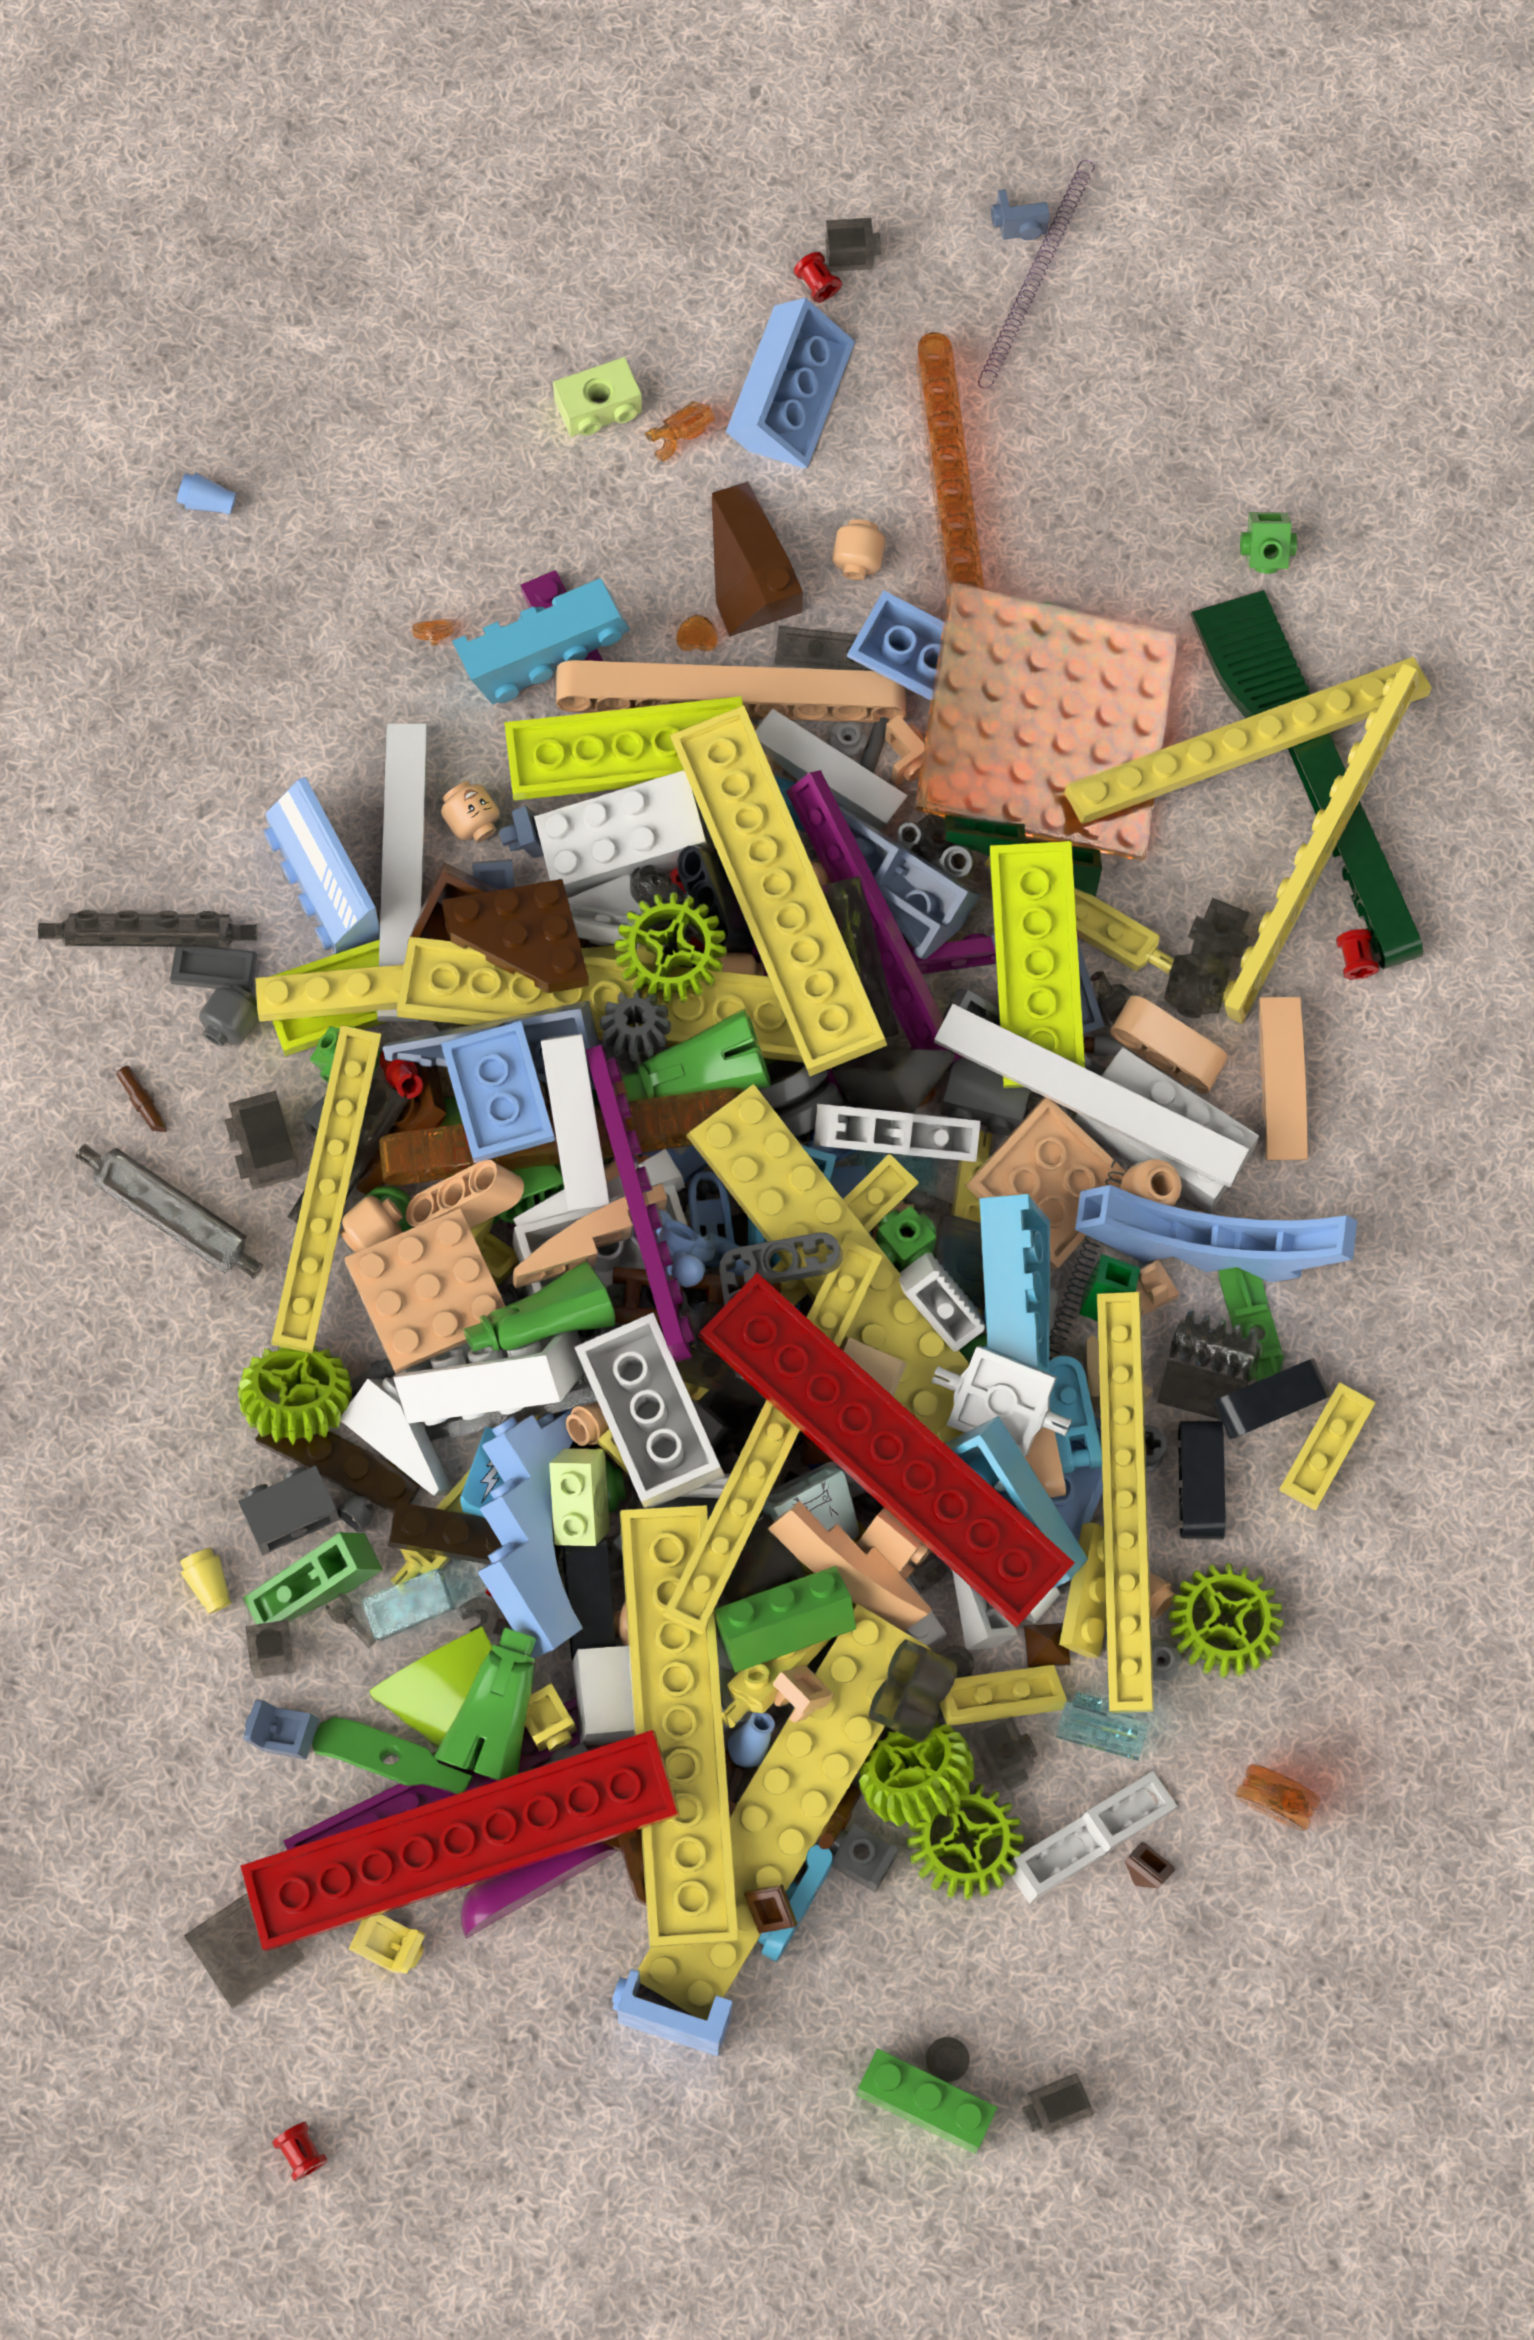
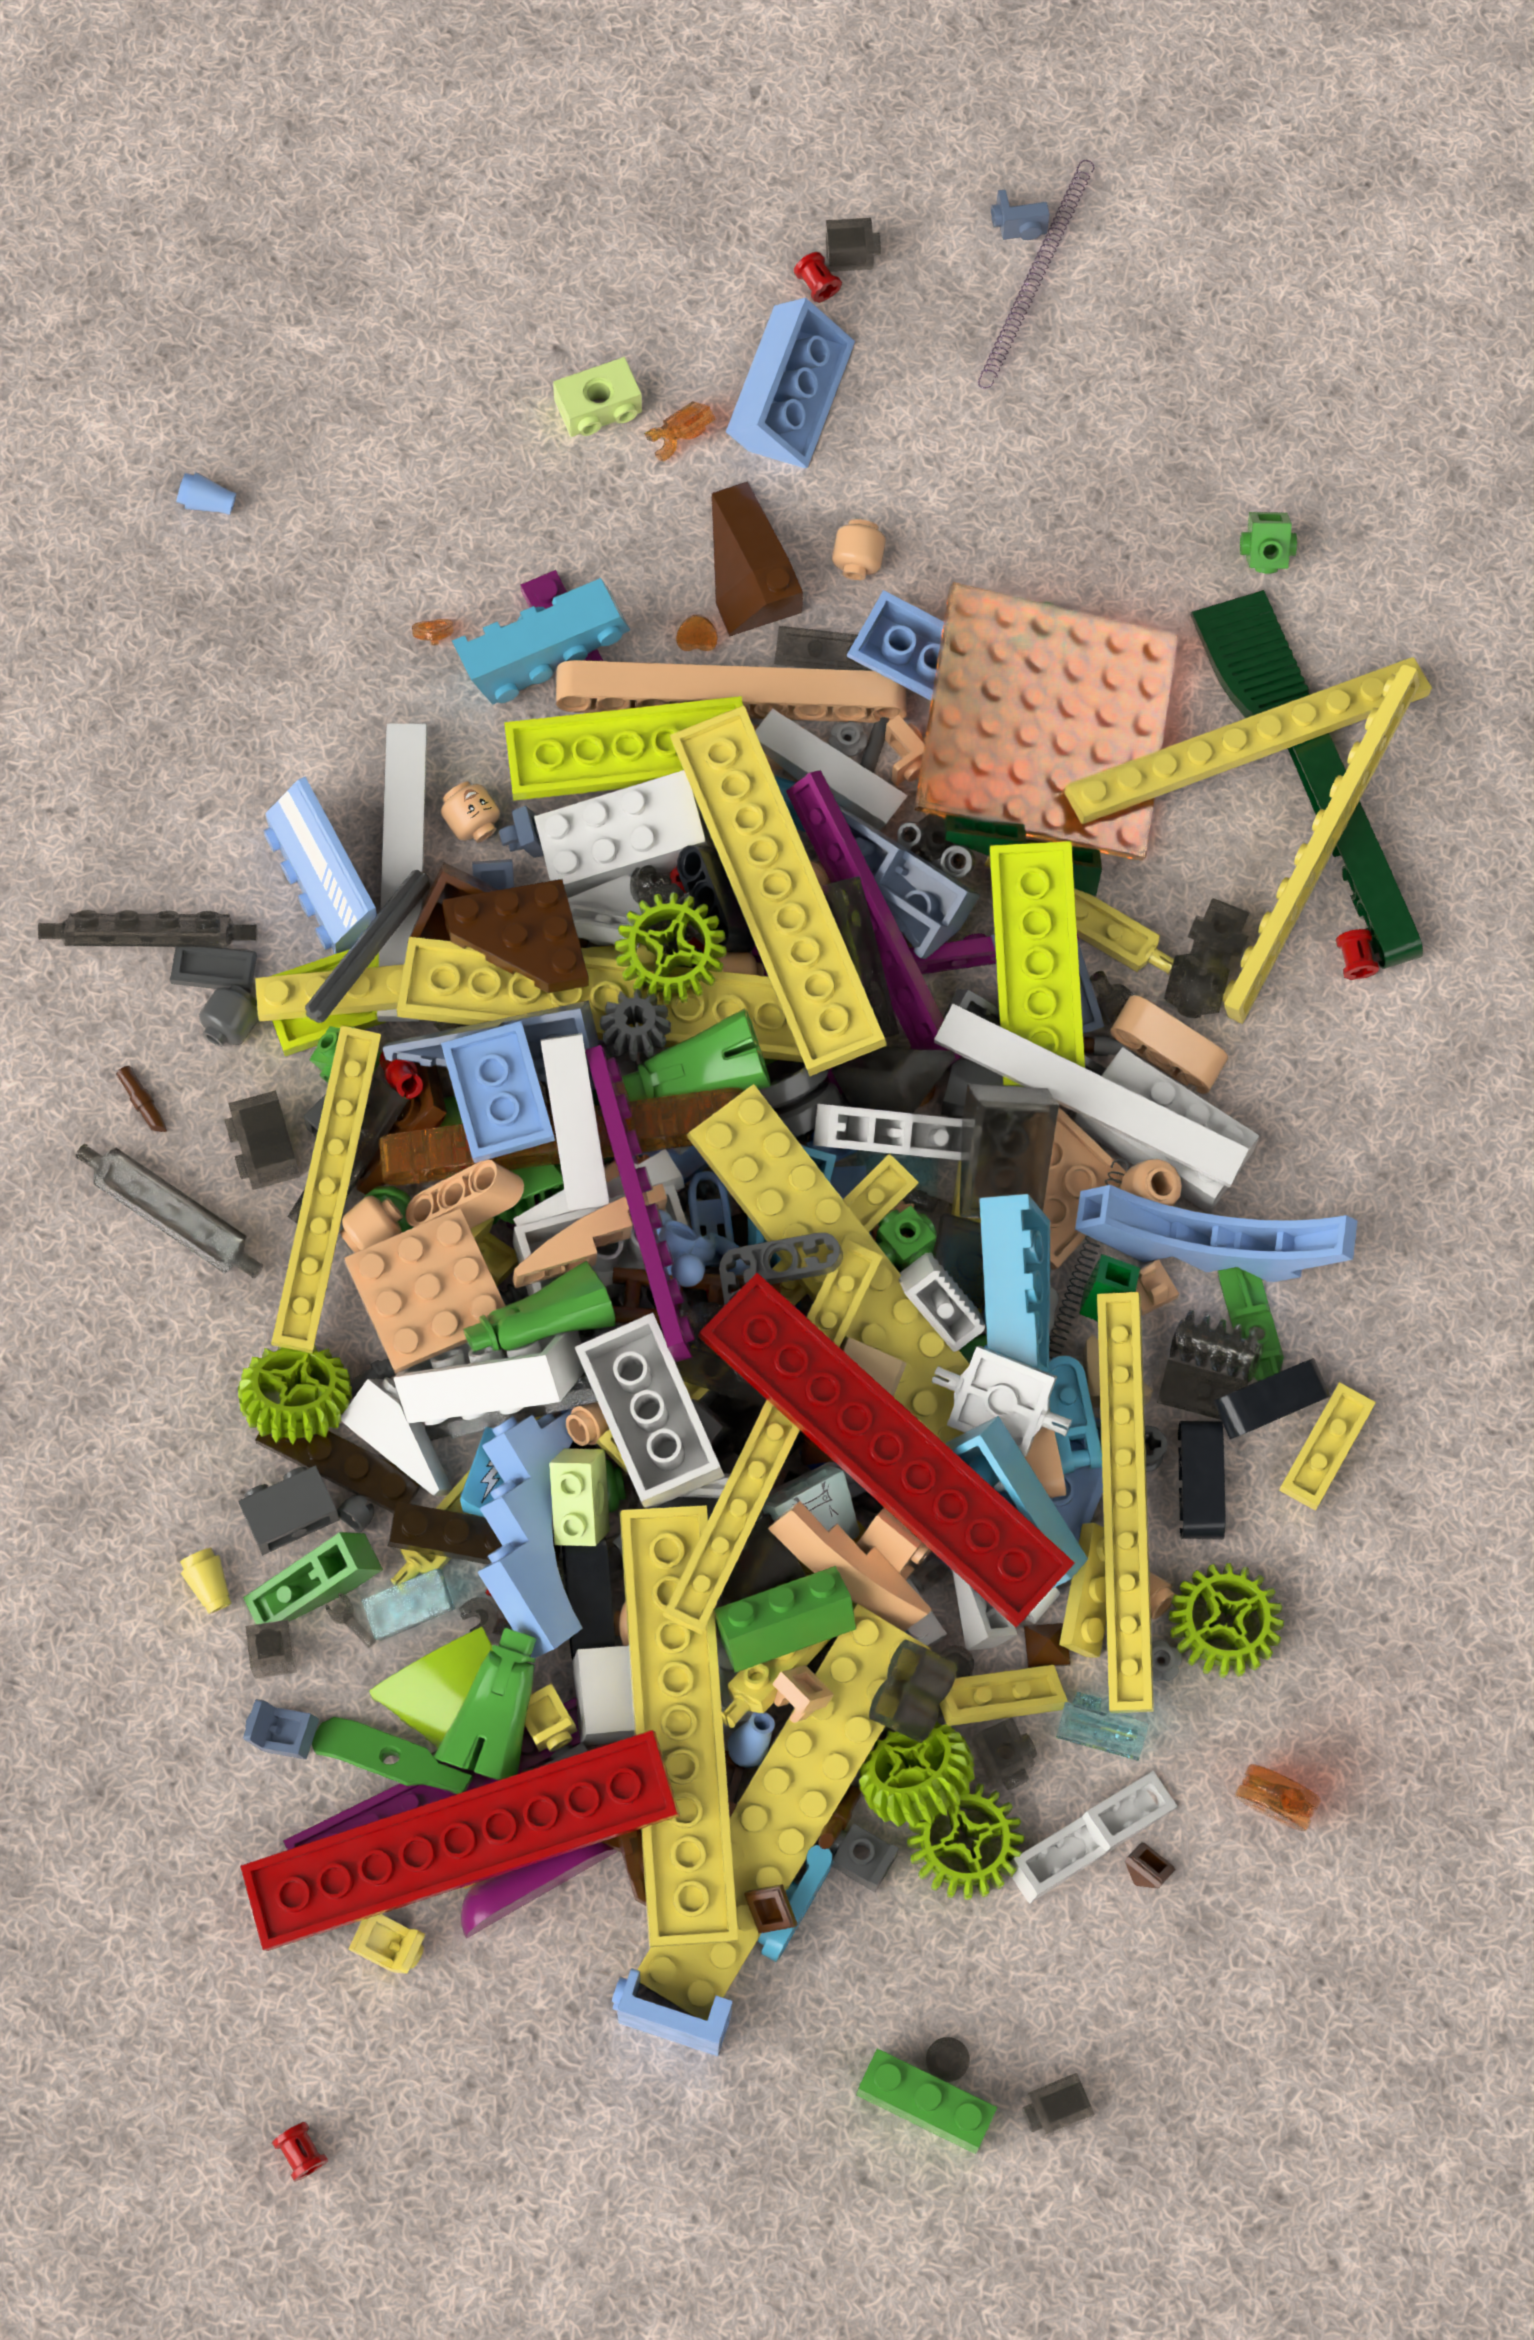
(233, 1953): clear smoke tile -> none
(367, 946): none -> dark grey axle
(948, 473): clear orange beam -> none
(1005, 1144): none -> clear smoke slope
(1283, 1078): light nougat slope -> none

